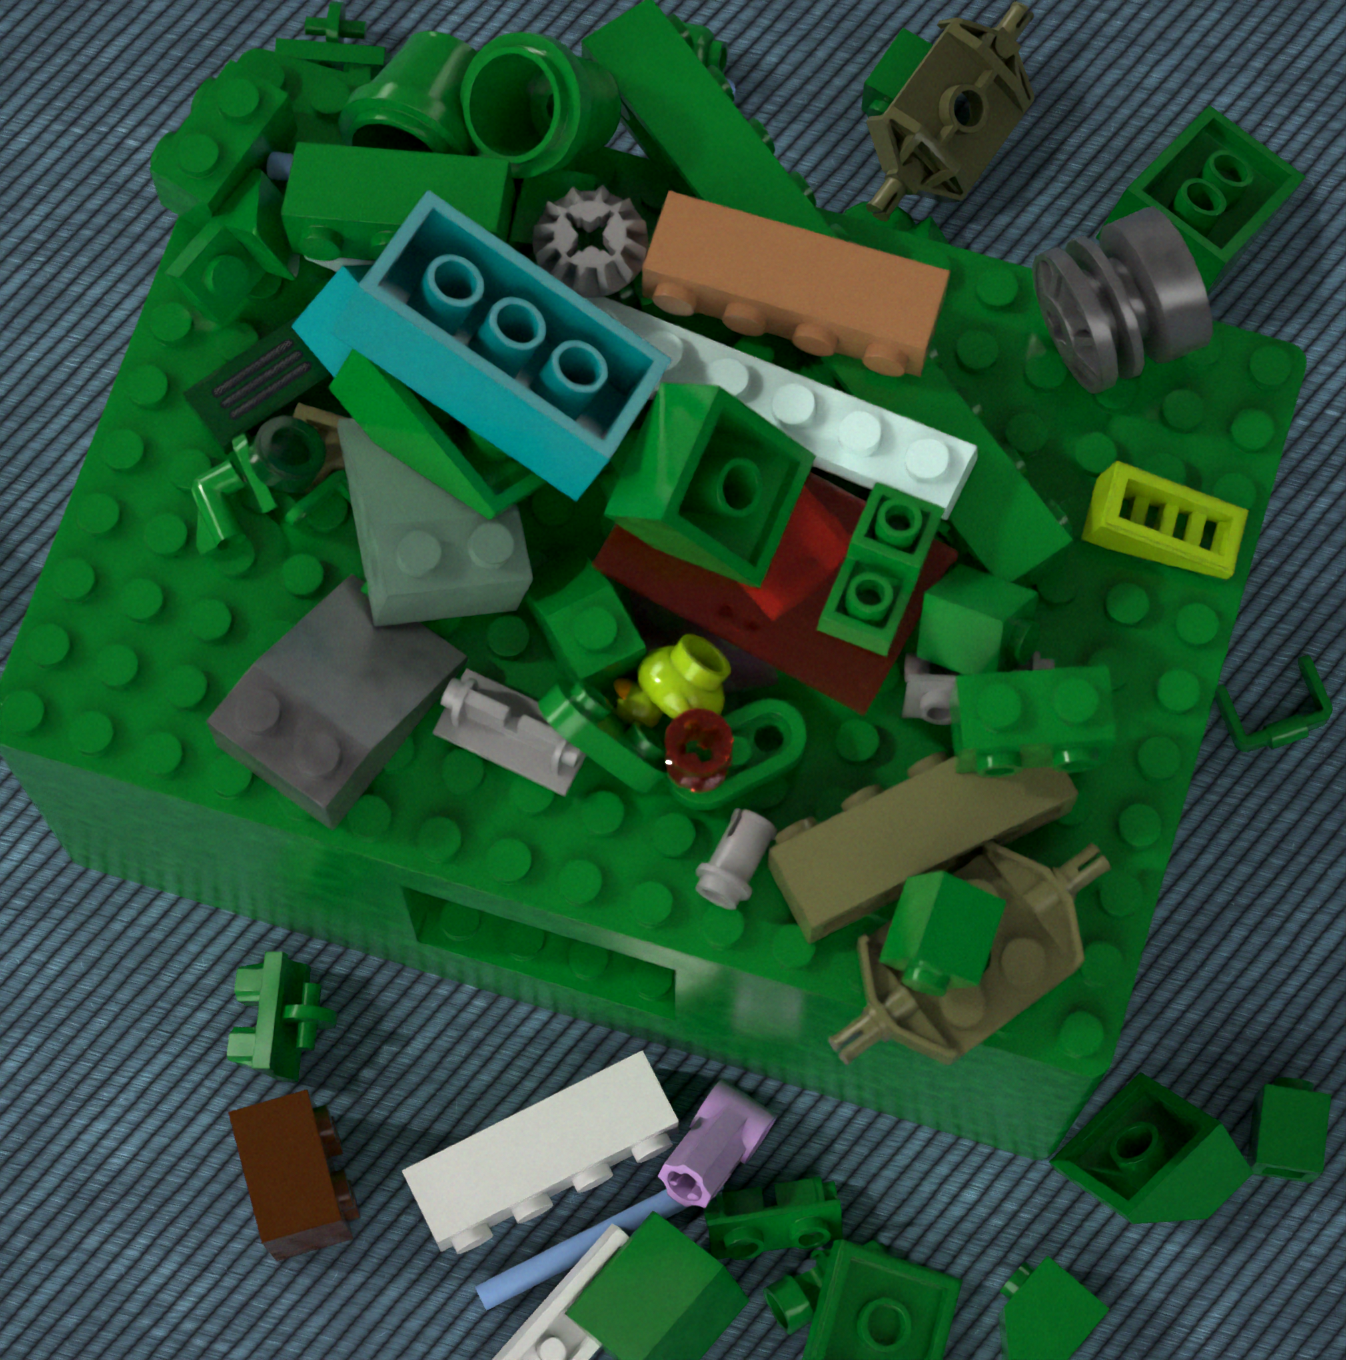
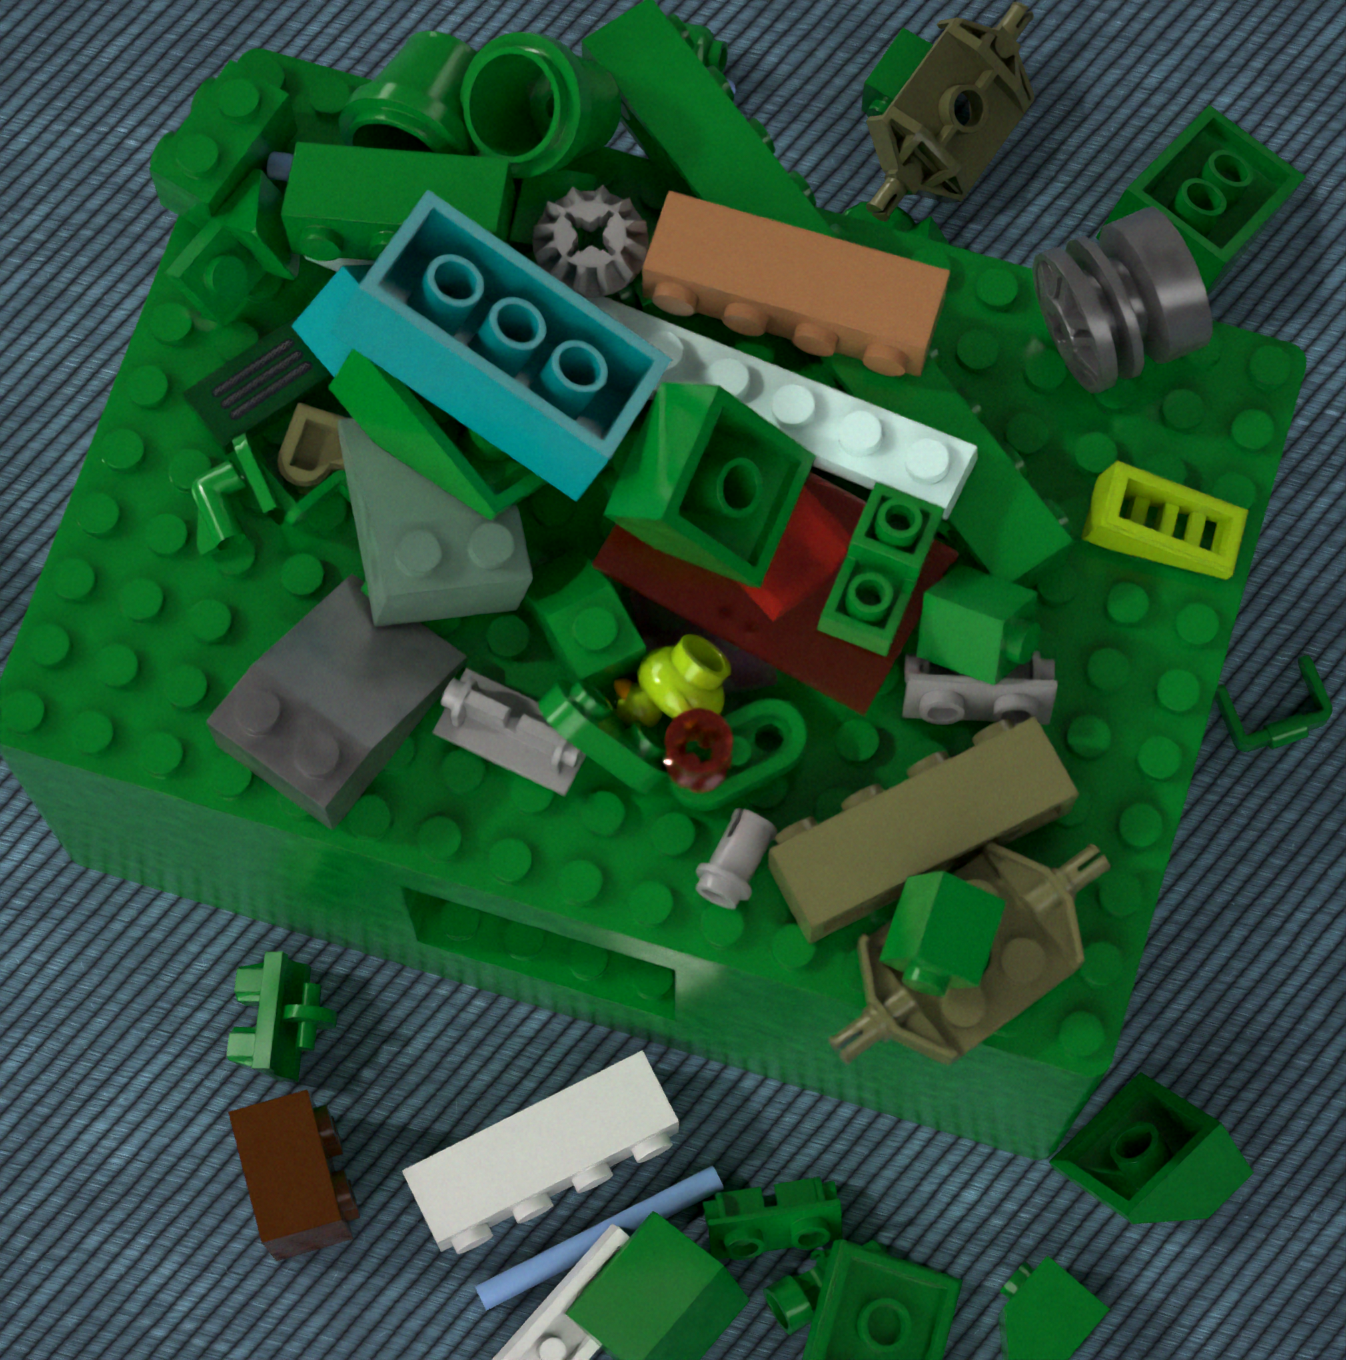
(287, 454): dark green tile -> none
(352, 58): green hips -> none
(721, 1135): lavender piece -> none
(1032, 720): green brick -> none
(1289, 1130): green brick -> none

